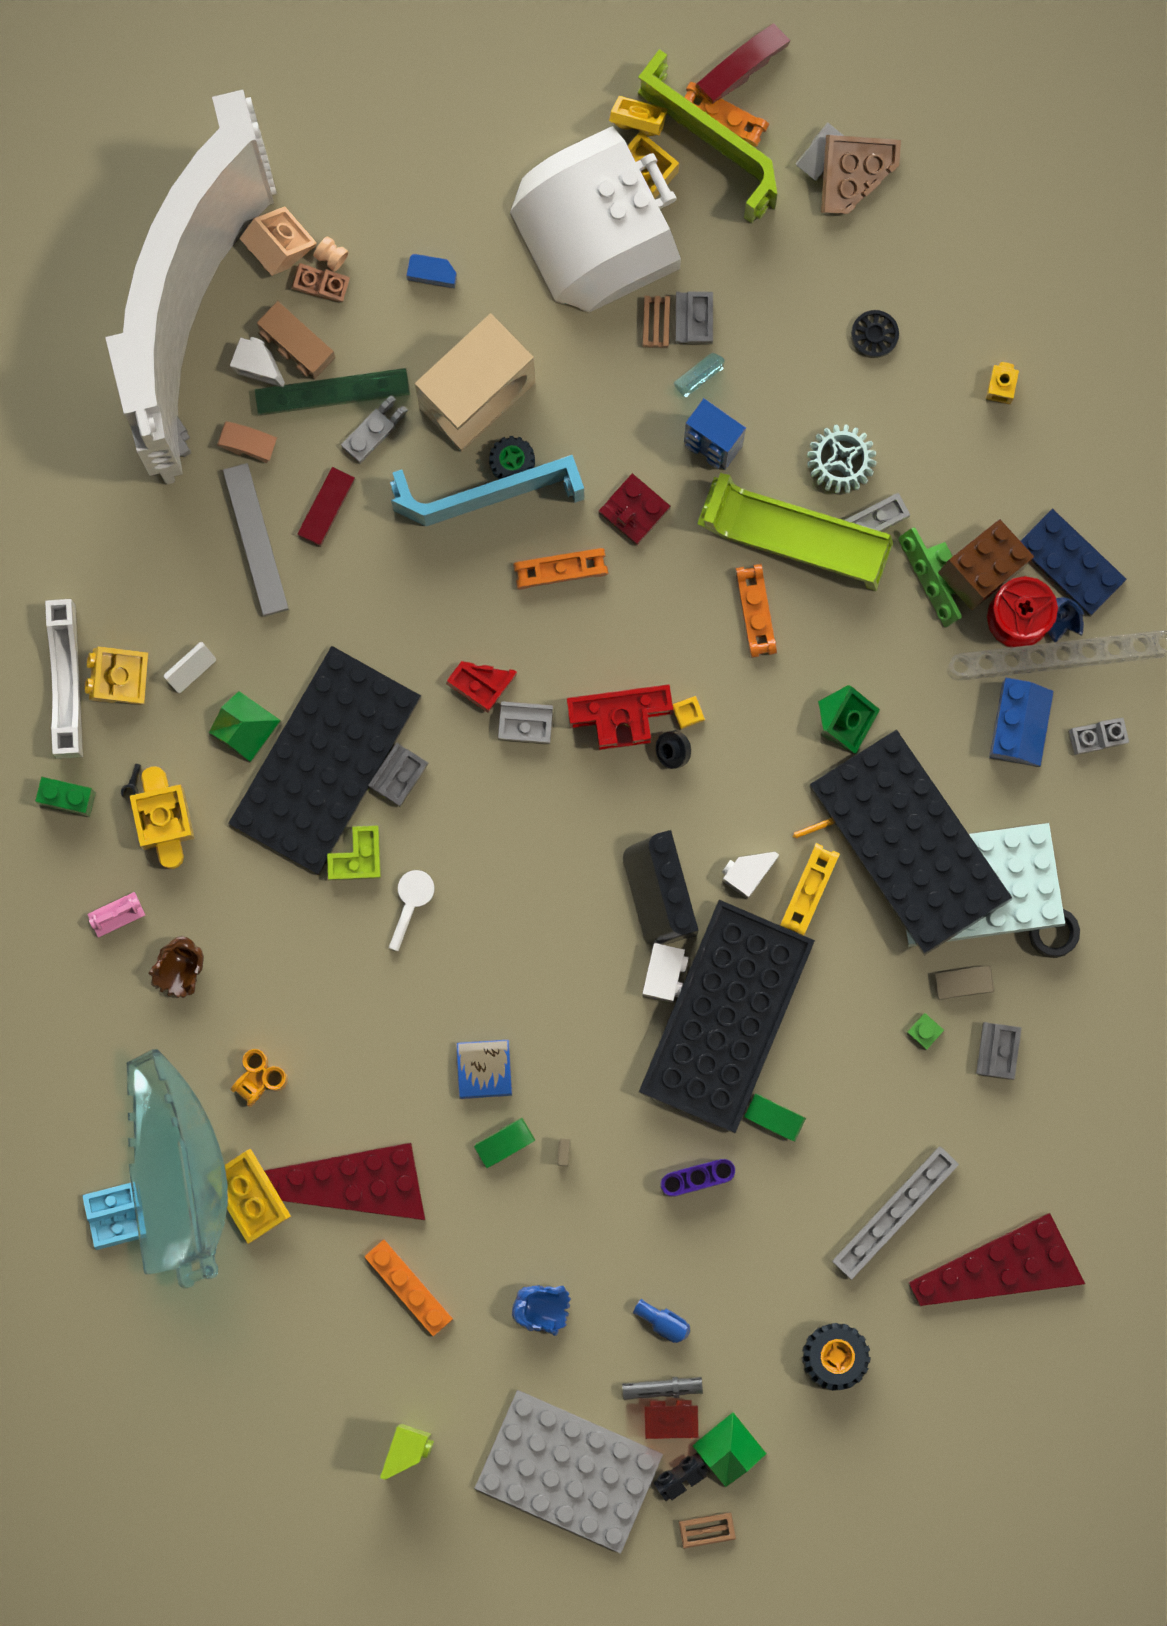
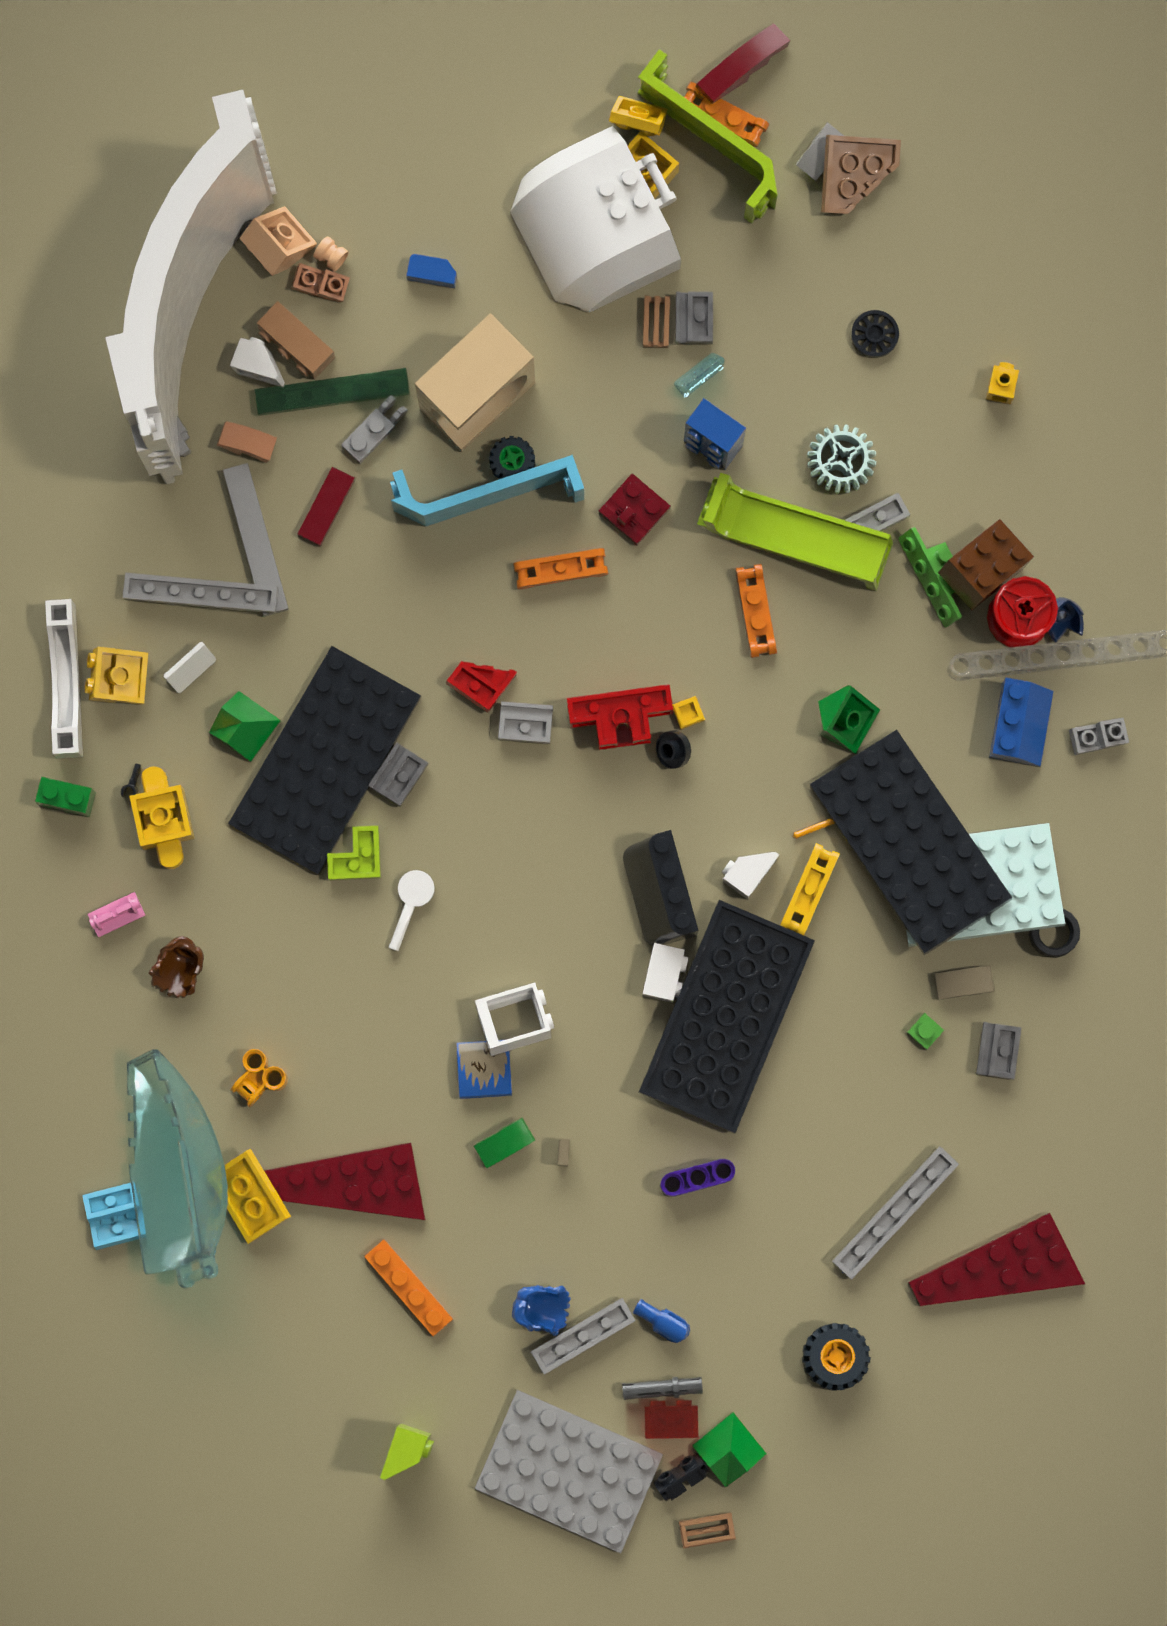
(200, 592): none -> light grey plate
(510, 997): none -> white window
(583, 1336): none -> light grey plate
(775, 1117): green slope -> none
(1072, 562): dark blue plate -> none

